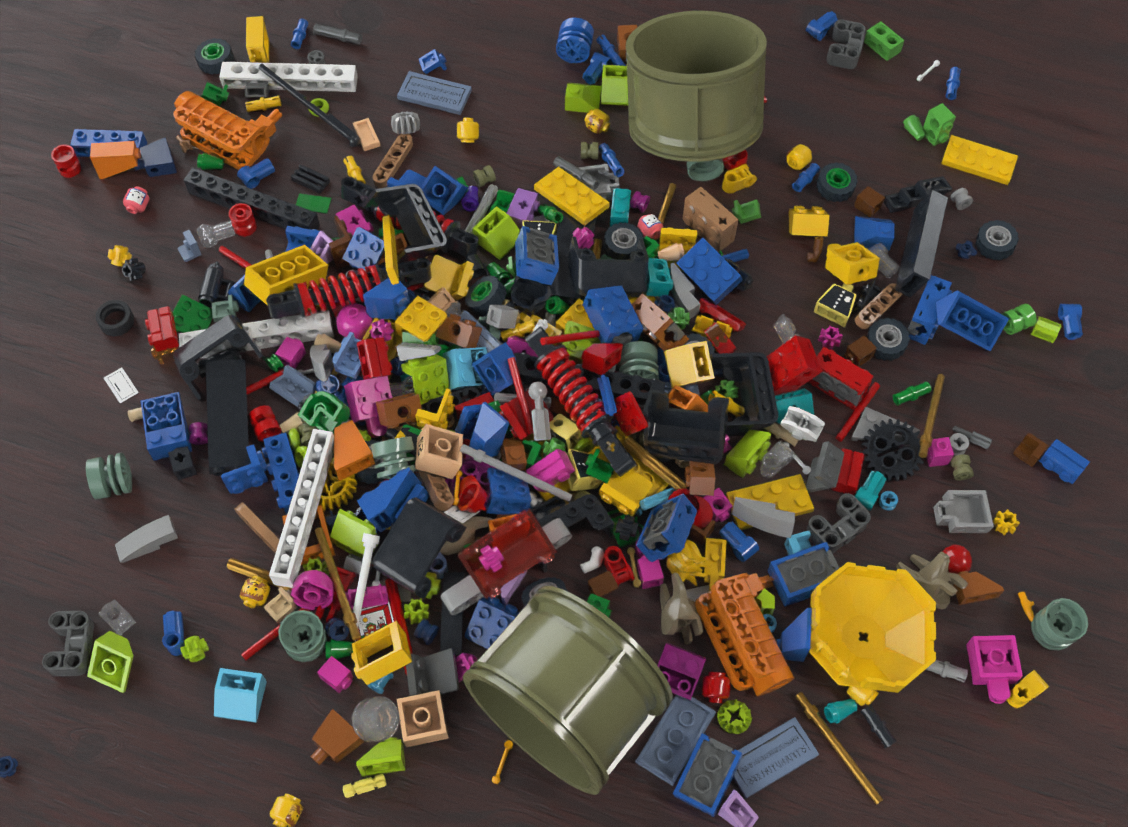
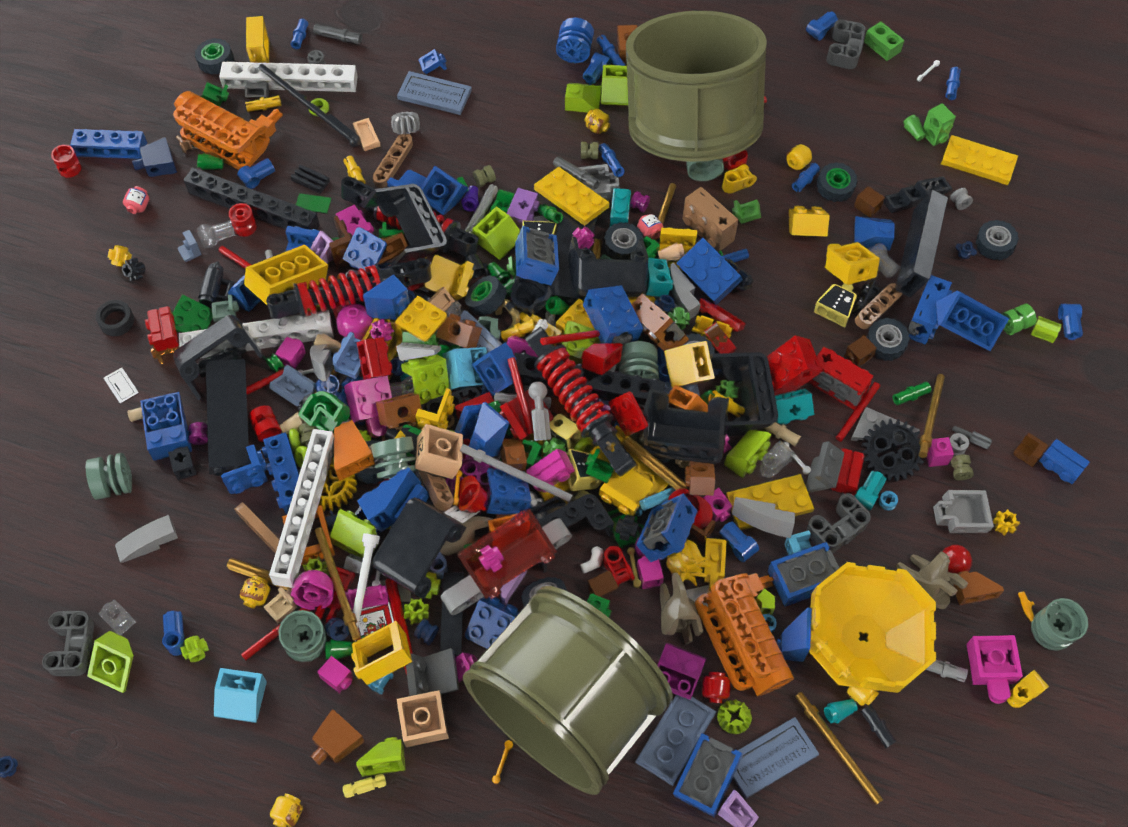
(114, 157): orange slope -> none
(375, 719): clear piece -> none
(390, 250): yellow tile -> none
(467, 130): yellow head -> none
(502, 316): light grey brick -> none
(607, 395): blue axle -> none
(785, 328): clear hinge -> none
(802, 424): white hinge -> none
(817, 249): reddish brown arm -> none
(830, 337): dark pink gear -> none

